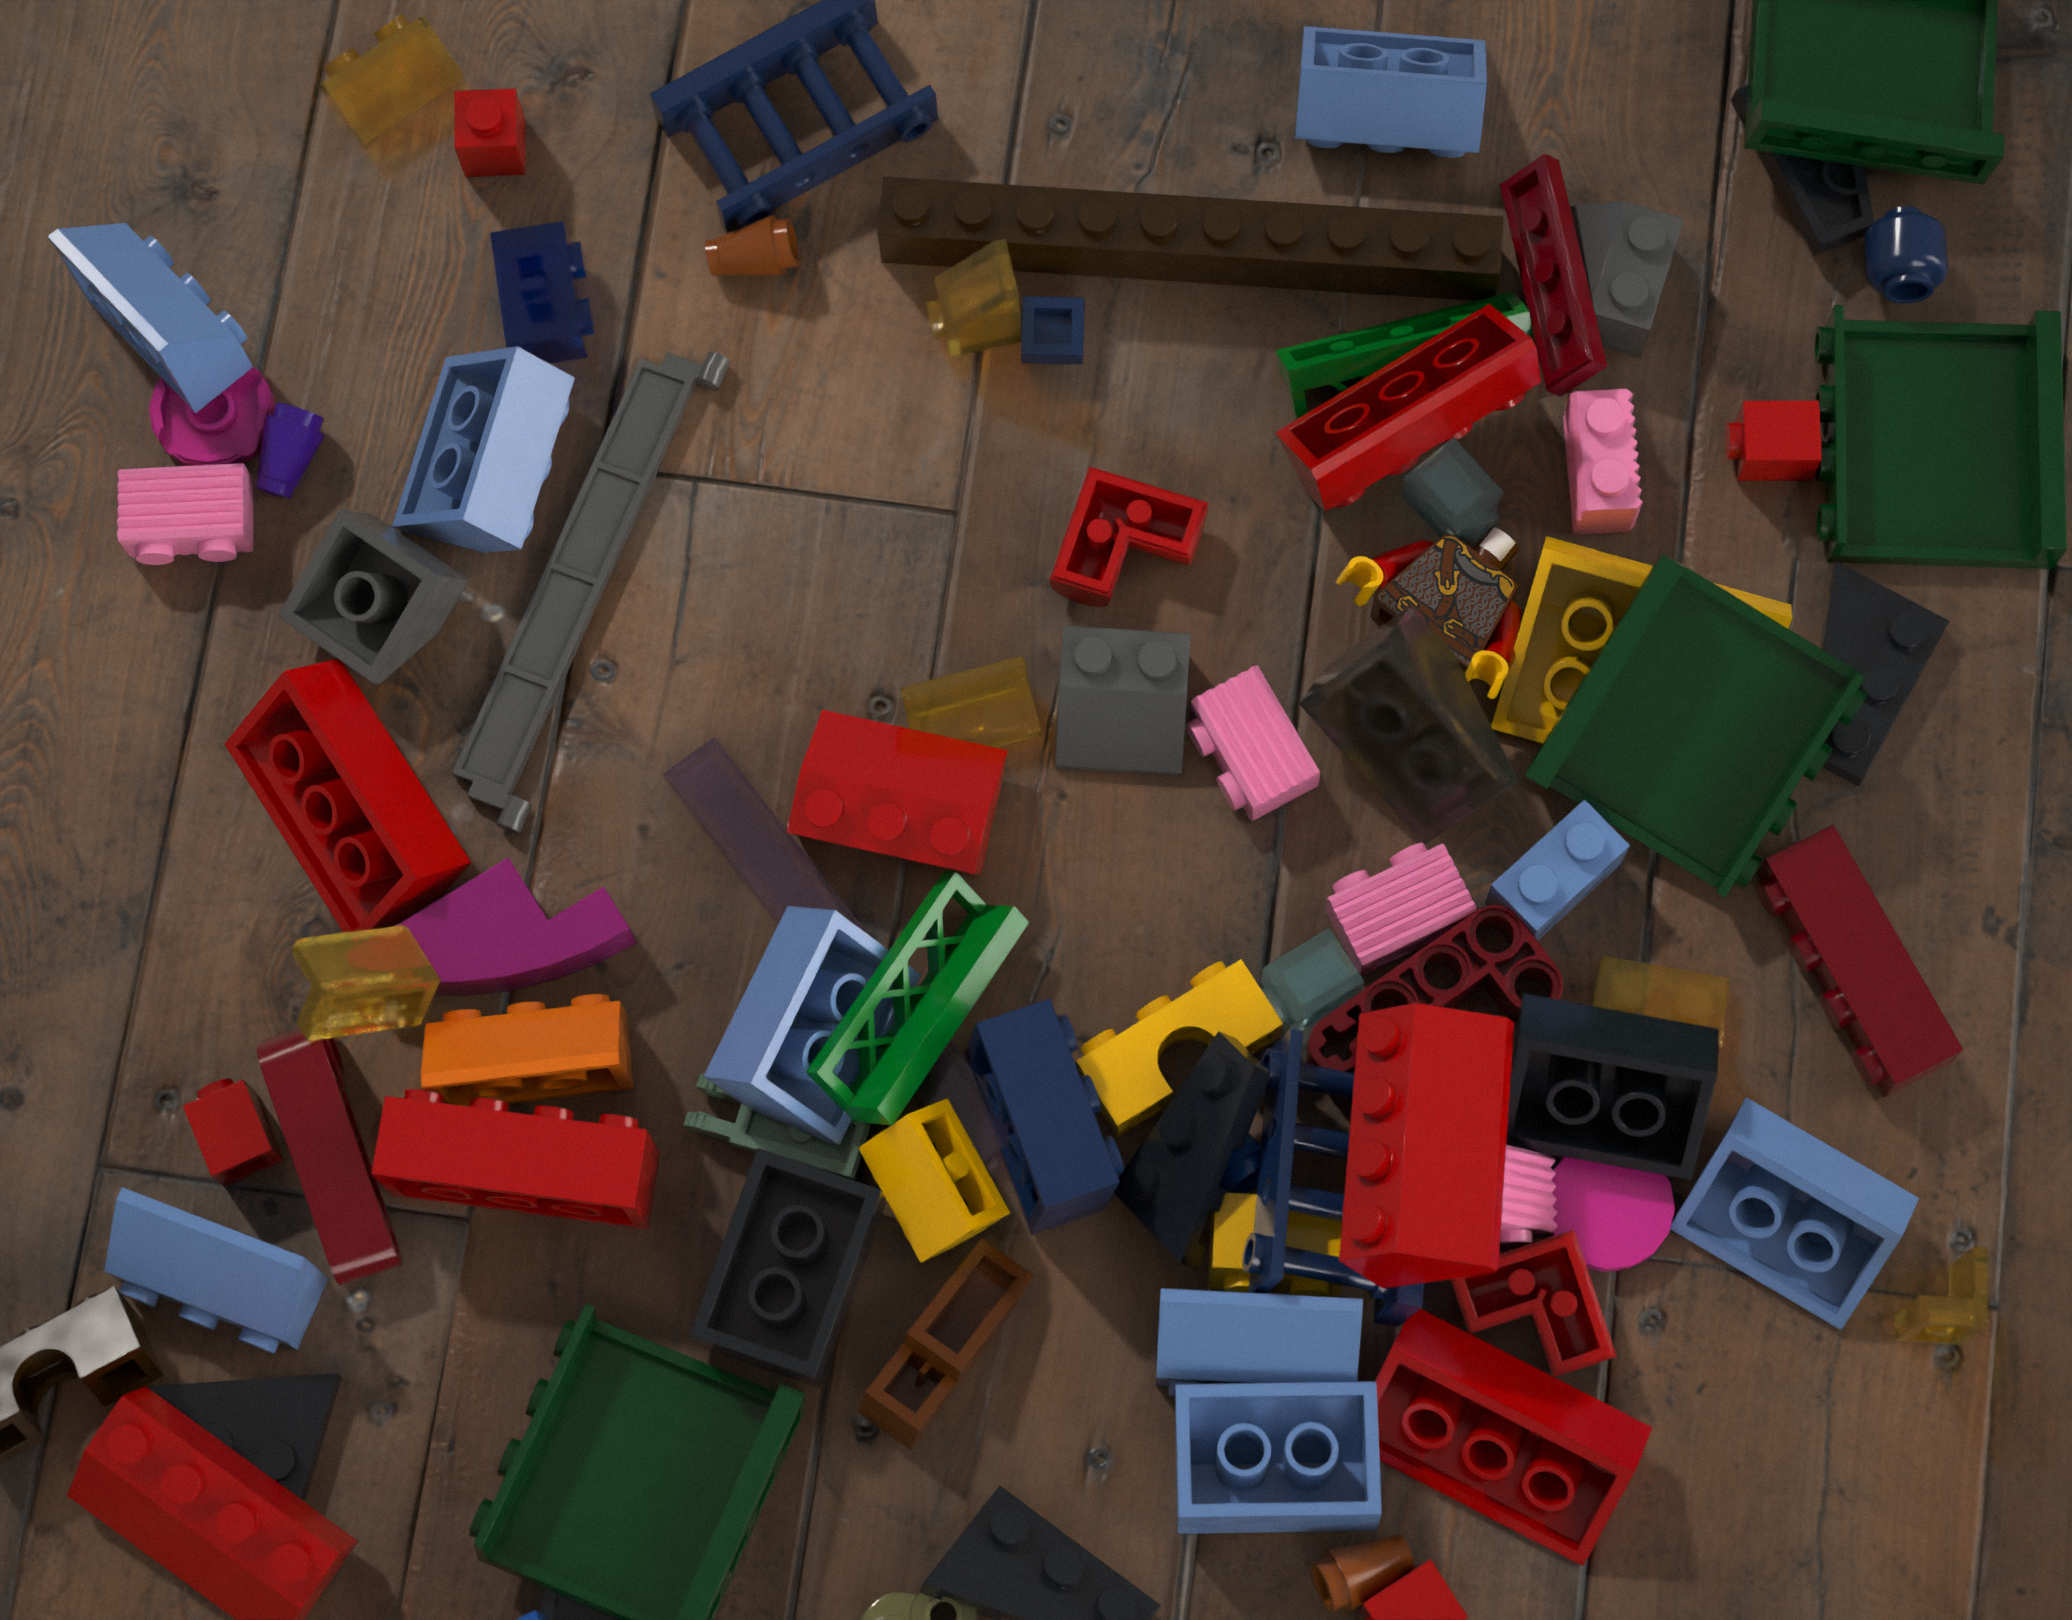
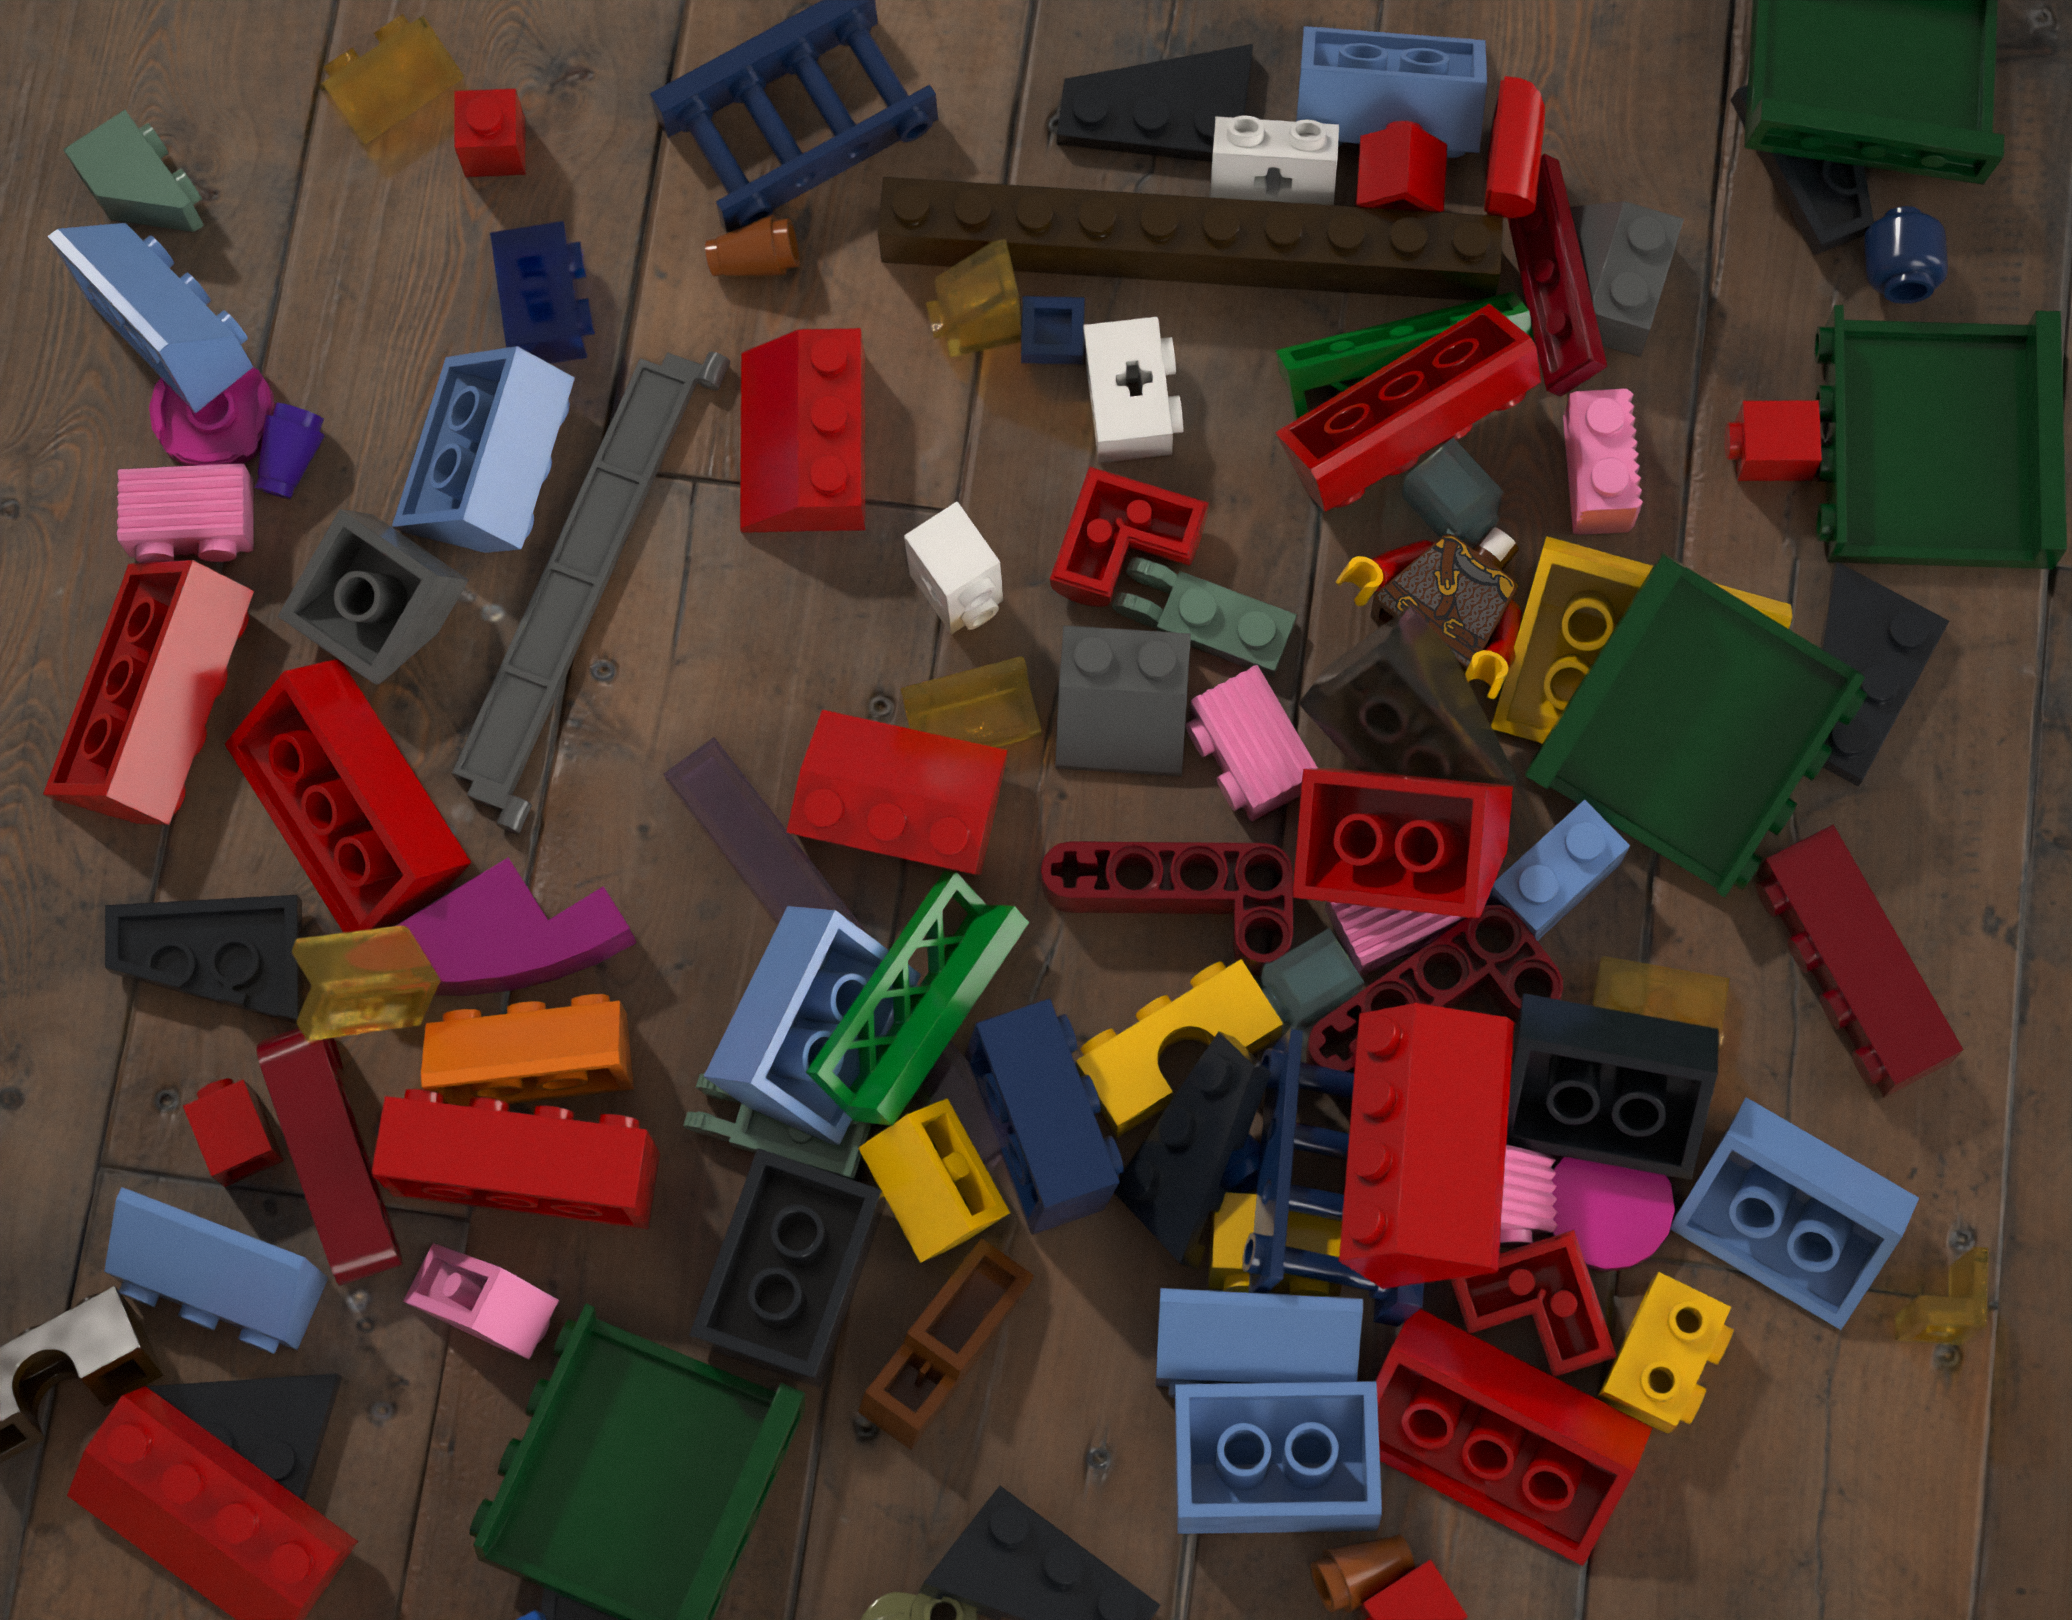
(129, 178): none -> sand green slope
(150, 691): none -> red slope
(213, 950): none -> black wing
(481, 1300): none -> bright pink slope
(803, 433): none -> red slope
(955, 569): none -> white brick
(1131, 354): none -> white brick
(1157, 105): none -> black wing
(1169, 894): none -> dark red beam
(1217, 617): none -> sand green hinge
(1274, 160): none -> white brick
(1400, 841): none -> red slope
(1402, 169): none -> red brick
(1514, 149): none -> red brick
(1666, 1353): none -> yellow brick

